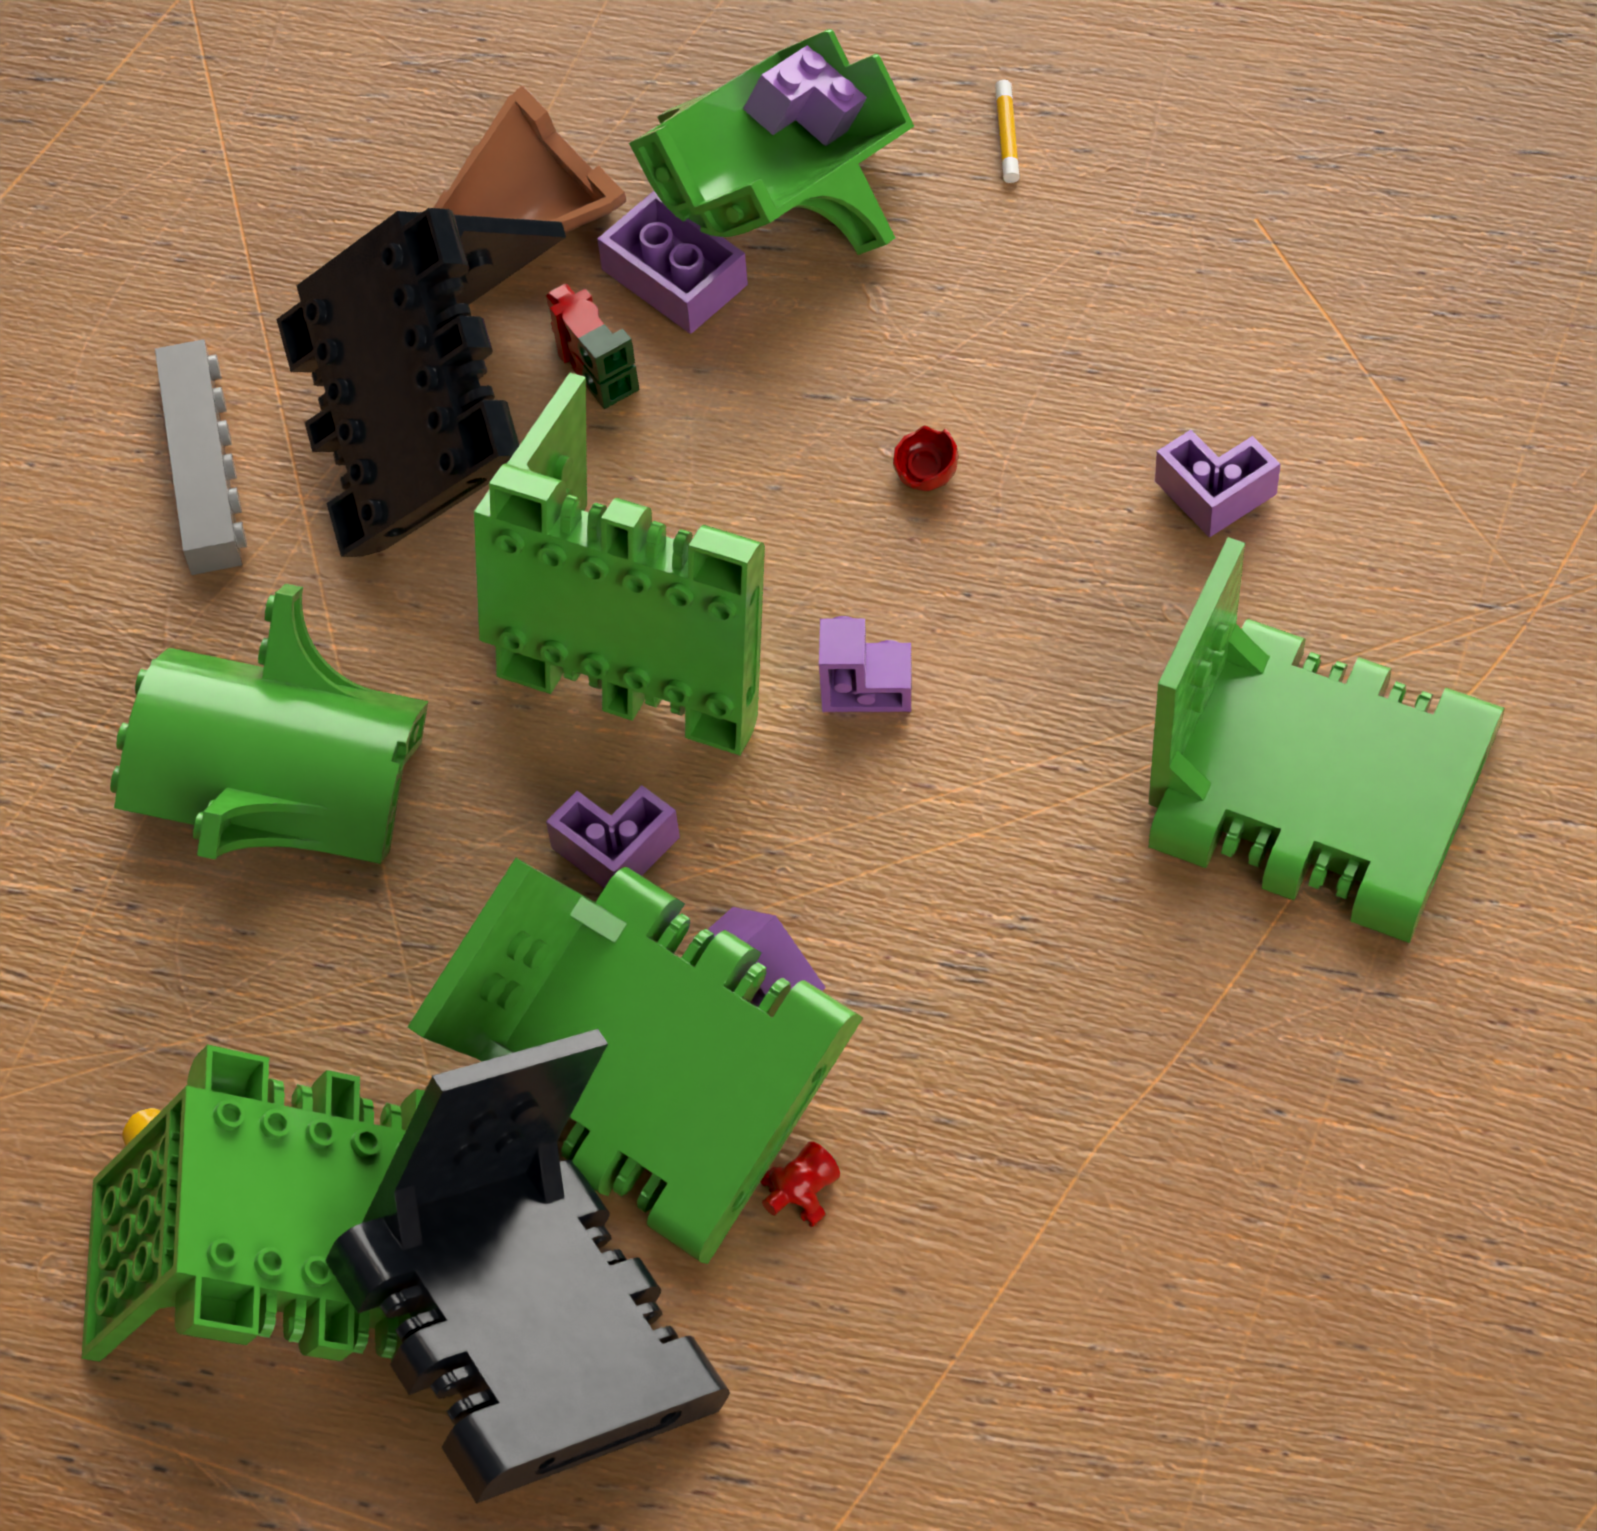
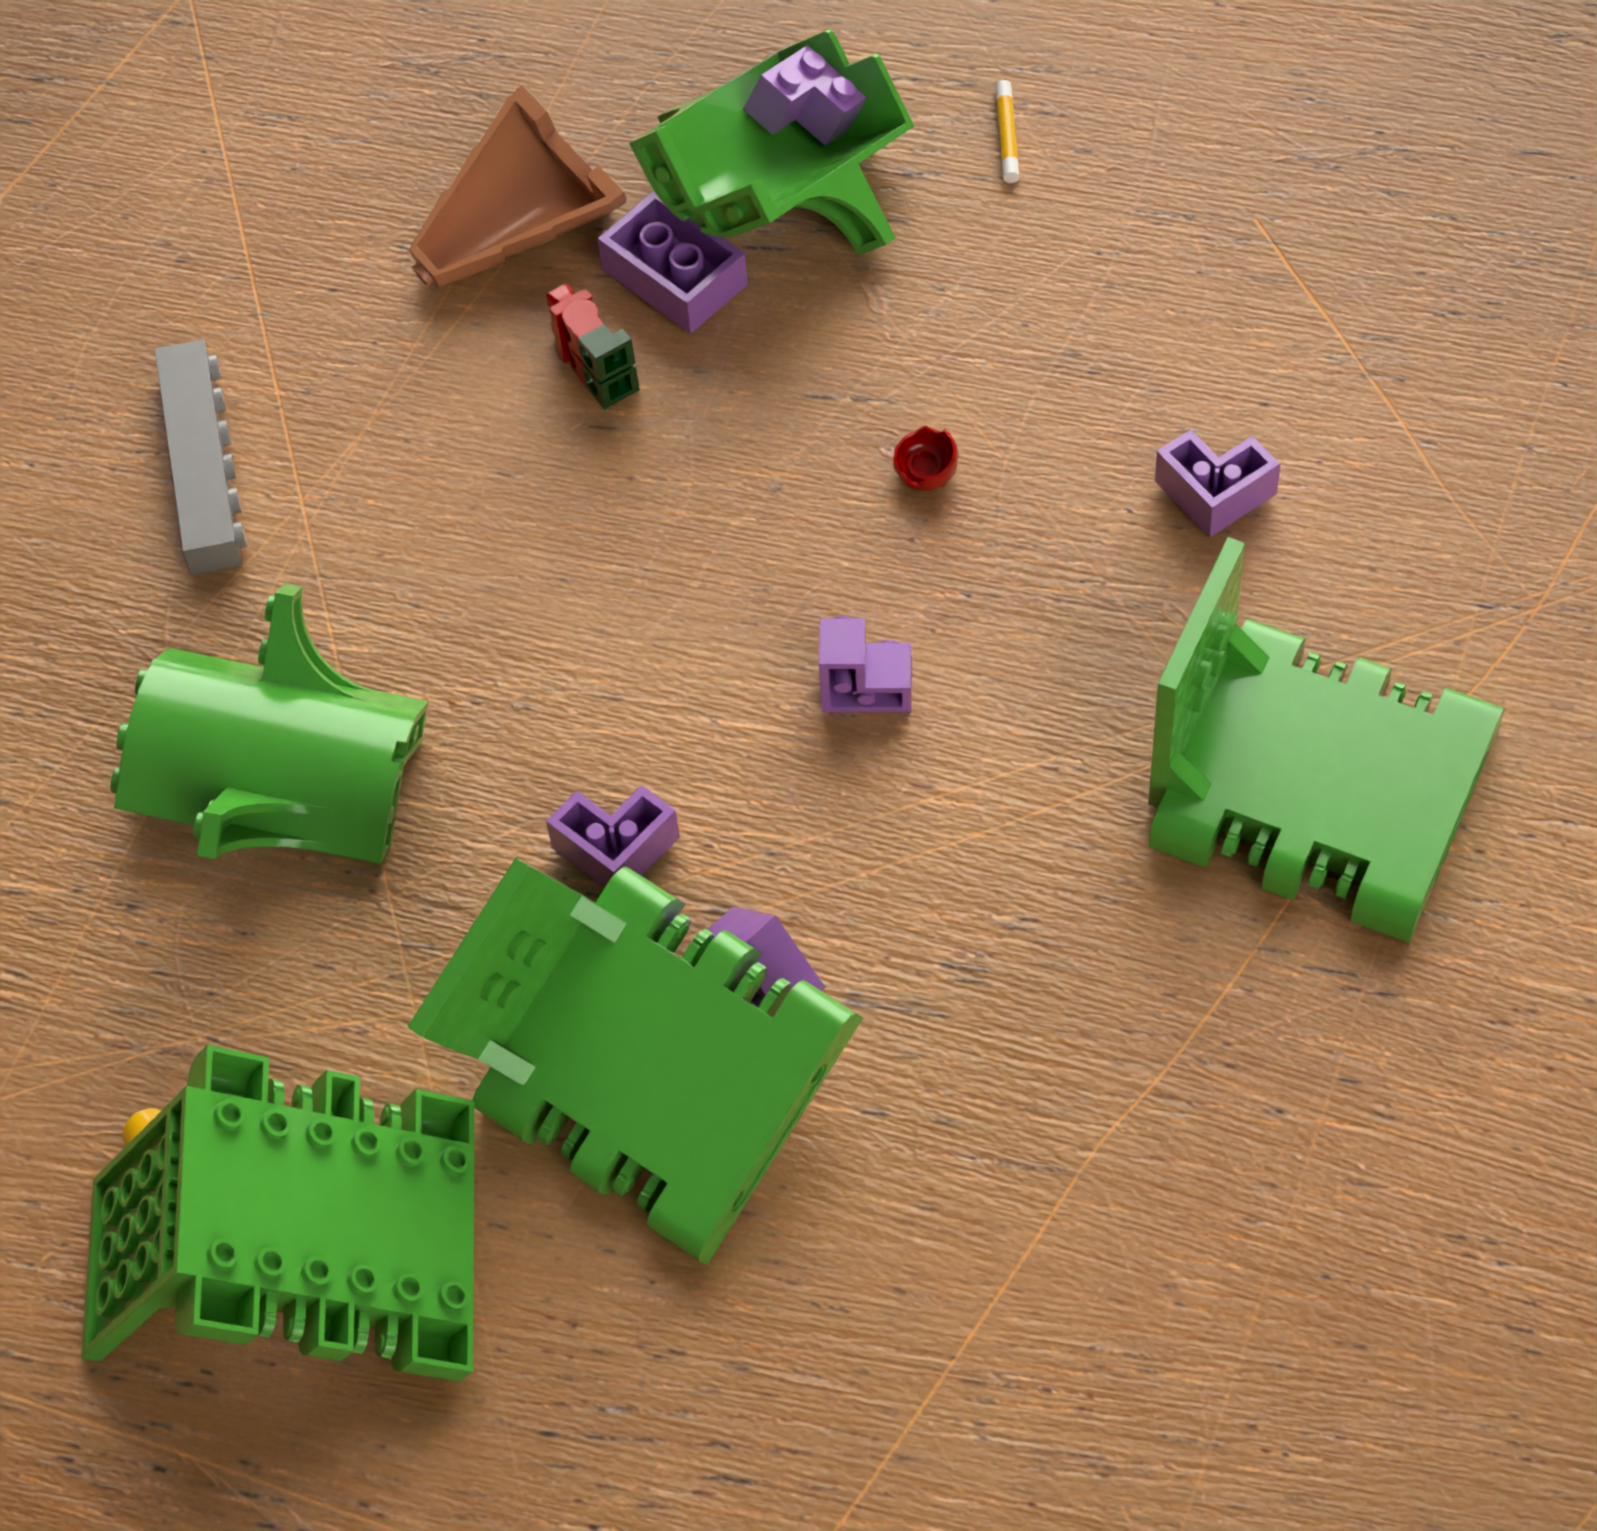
(404, 365): black bracket -> none
(508, 1280): black bracket -> none
(613, 592): bright green bracket -> none
(801, 1182): red piece -> none

